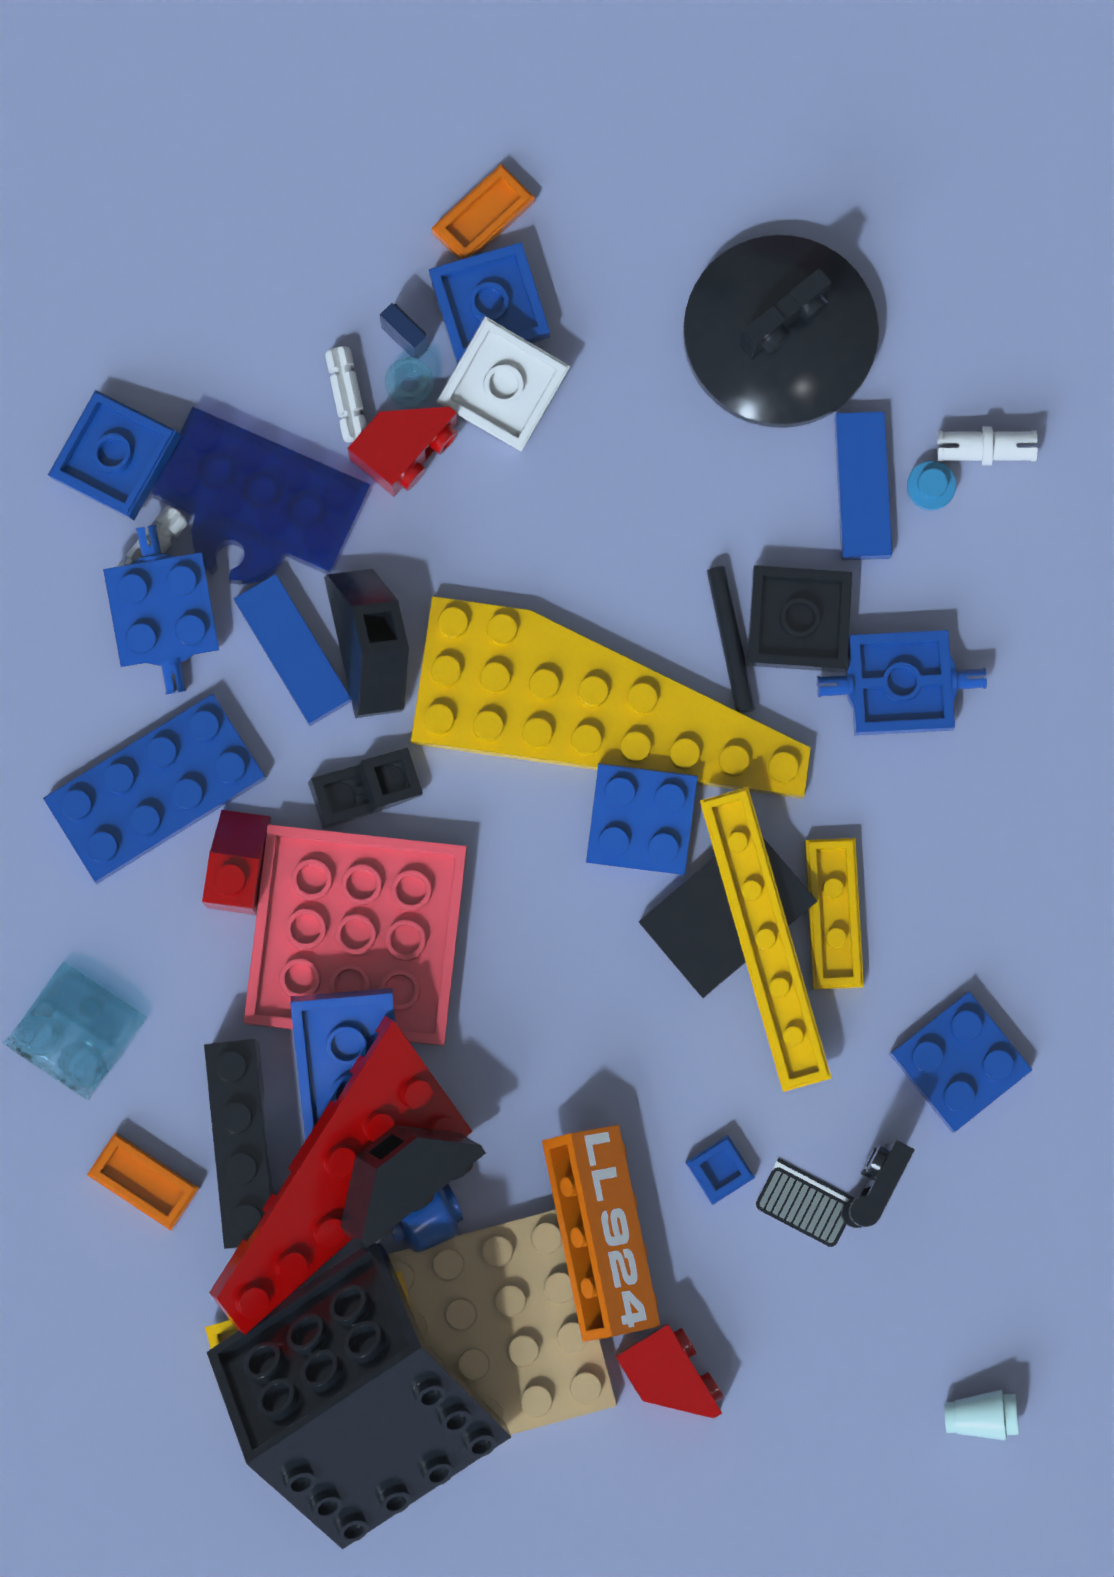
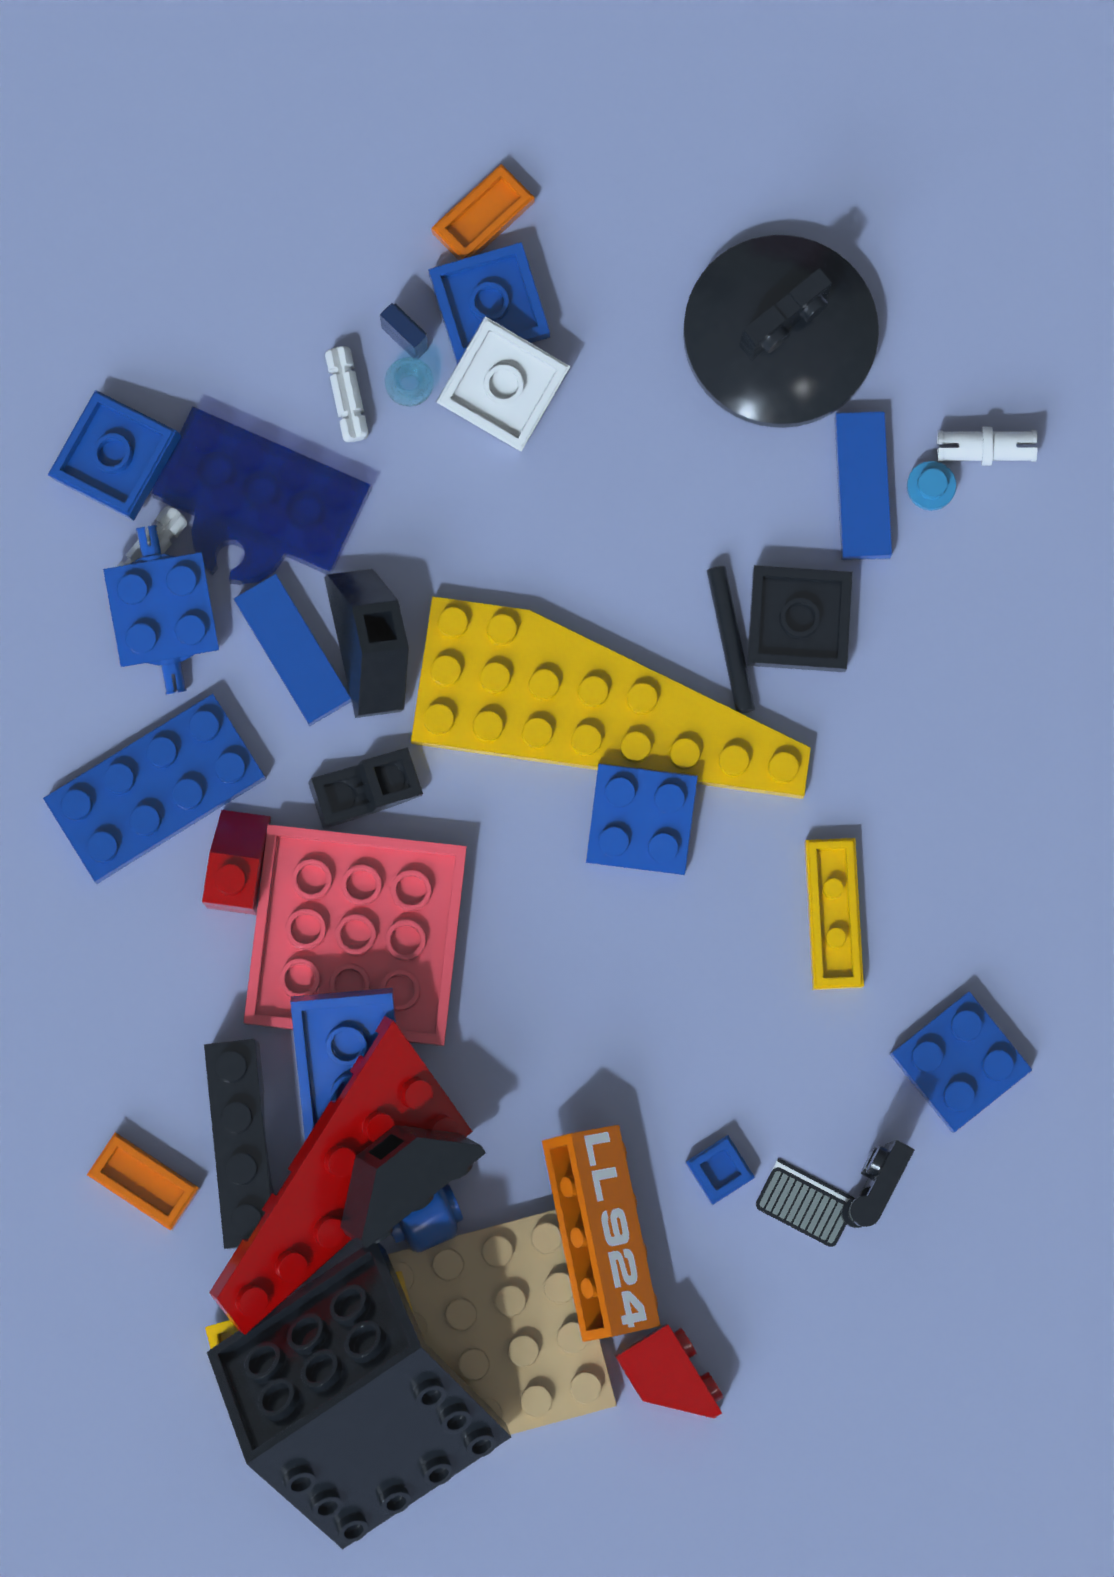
(75, 1031): clear light blue slope -> none
(400, 443): red slope -> none
(698, 925): black tile -> none
(765, 939): yellow tile -> none
(901, 682): blue plate -> none
(983, 1415): light aqua cone -> none

